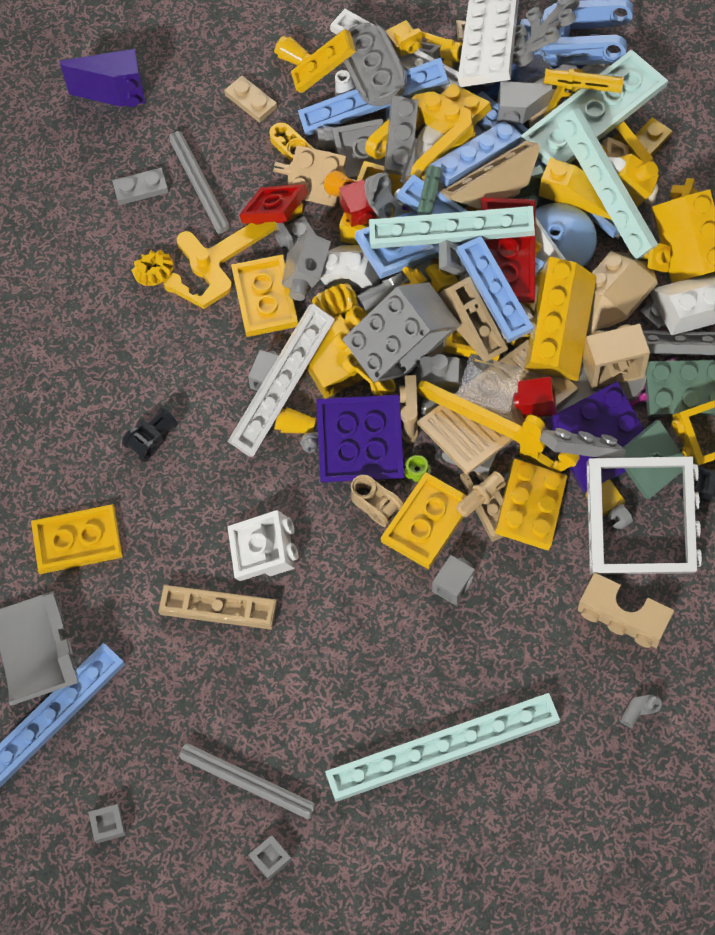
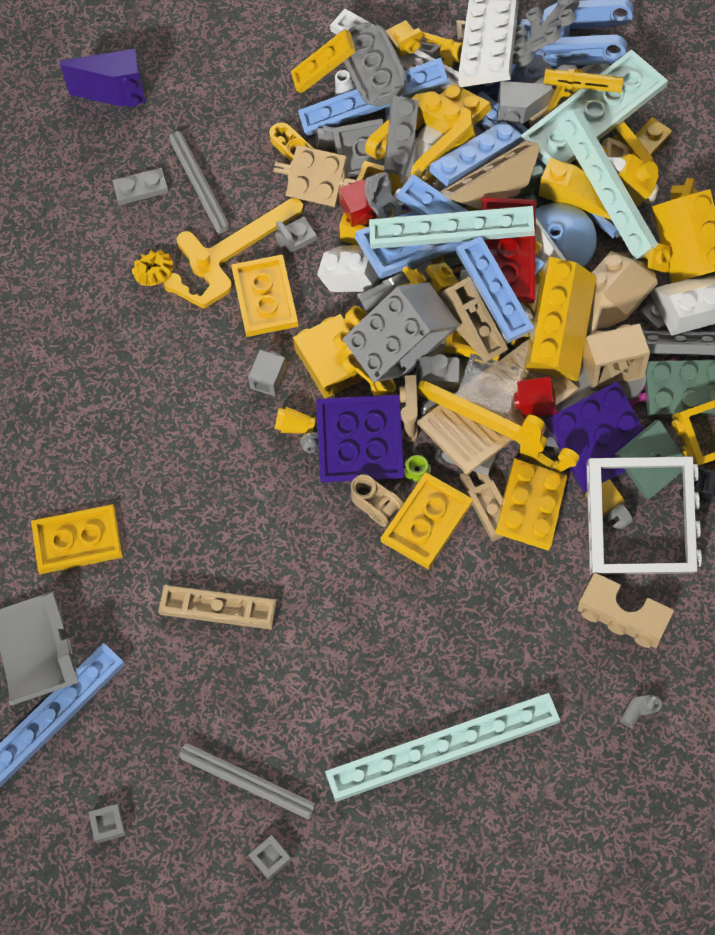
(147, 437): black connector -> none
(250, 99): tan plate -> none
(262, 546): white plate -> none
(273, 204): red plate -> none
(281, 380): white plate -> none
(290, 50): yellow cone -> none
(305, 265): light grey torso -> none
(334, 181): light orange cone -> none
(336, 300): yellow gear -> none
(429, 190): sand green axle -> none
(449, 259): light grey plate -> none
(453, 579): light grey brick -> none
(481, 494): tan axle -> none
(582, 444): light grey plate -> none

